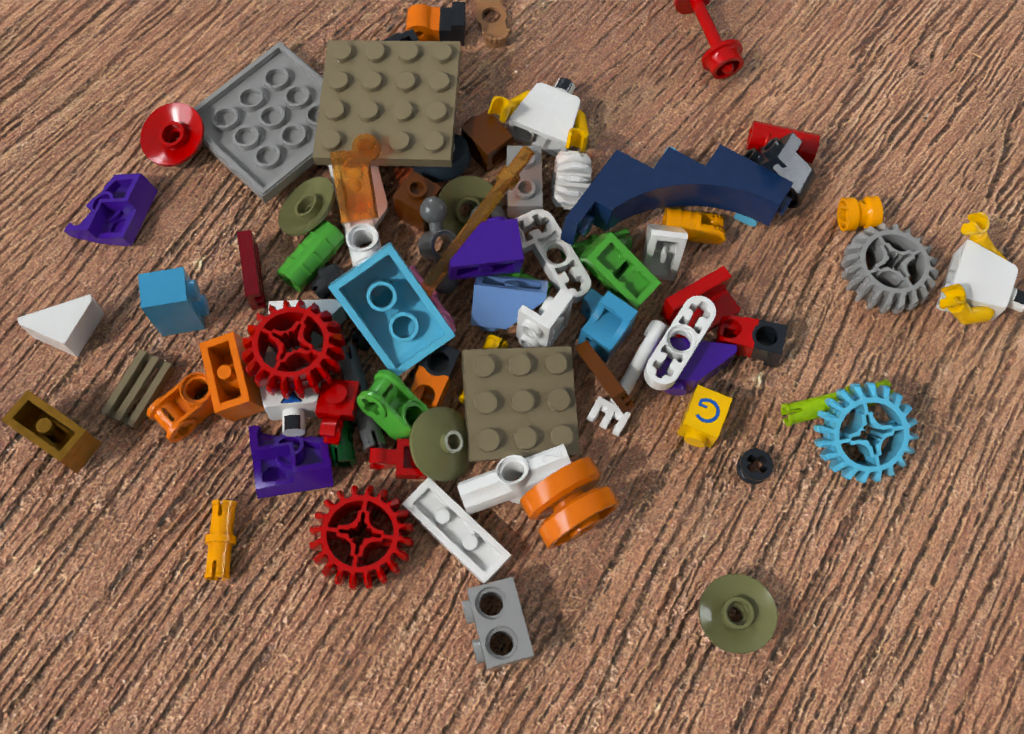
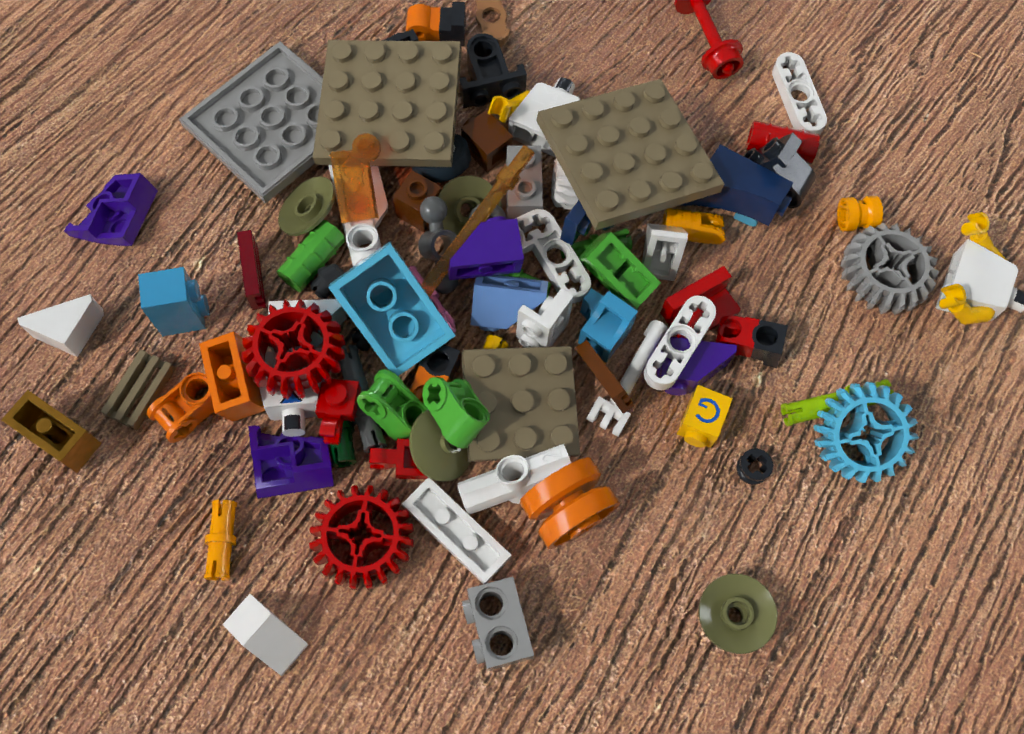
(164, 127): red dish -> none
(265, 635): none -> white slope
(455, 410): none -> bright green piece
(489, 73): none -> black pin
(628, 153): none -> dark tan plate
(800, 81): none -> white beam

